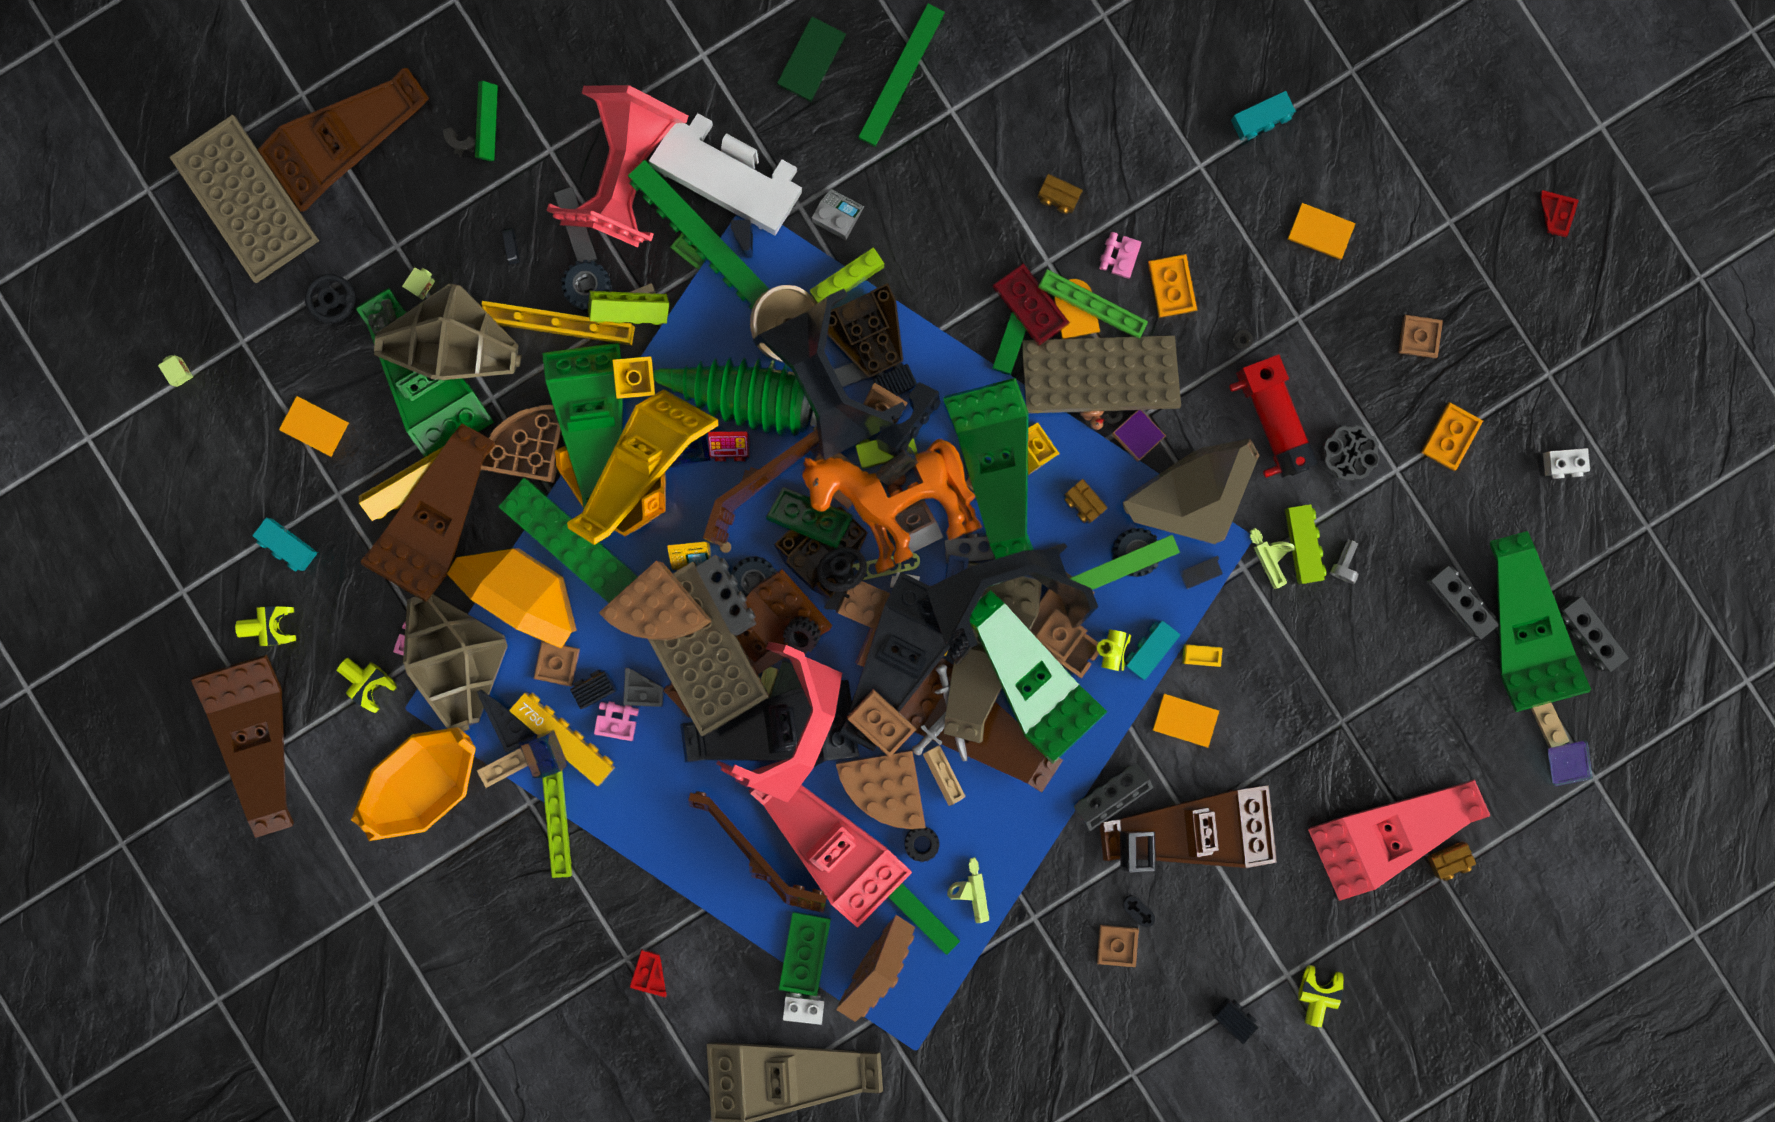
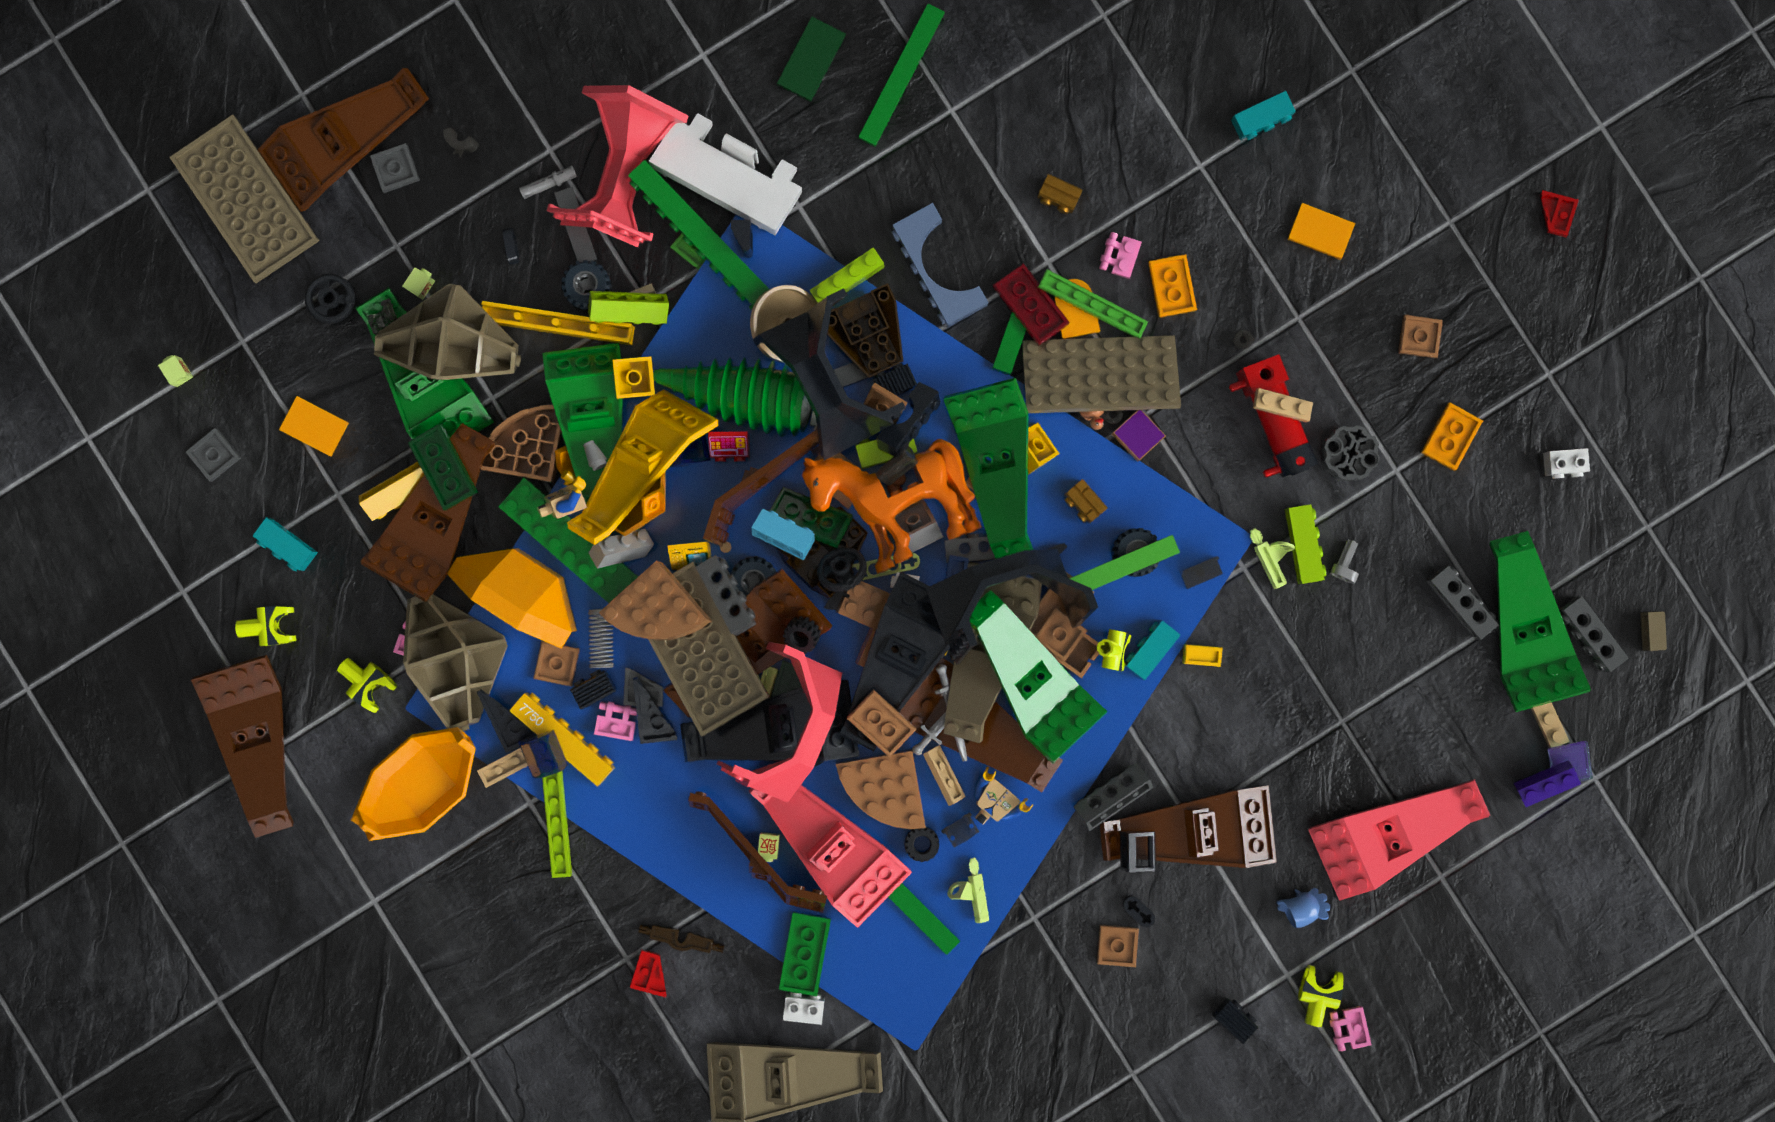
(213, 454): none -> dark grey tile
(395, 168): none -> dark grey tile
(442, 467): none -> dark green tile
(486, 121): green tile -> none
(545, 183): none -> light grey pin
(566, 499): none -> torso
(594, 455): none -> light grey cone
(599, 641): none -> light grey piece
(621, 548): none -> light grey brick
(651, 721): none -> black wing
(671, 935): none -> dark brown piece
(769, 846): none -> yellowish green brick
(783, 533): none -> medium azure brick
(837, 214): light grey slope -> none
(877, 969): medium nougat brick -> none
(950, 304): none -> sand blue arch
(961, 830): none -> clear smoke piece
(997, 800): none -> torso
(1185, 720): light orange tile -> none
(1196, 493): dark tan panel -> none
(1282, 405): none -> tan plate
(1305, 907): none -> medium blue piece
(1356, 1028): none -> bright pink plate
(1451, 861): pearl gold brick -> none
(1547, 783): none -> dark purple brick
(1653, 631): none -> dark tan panel

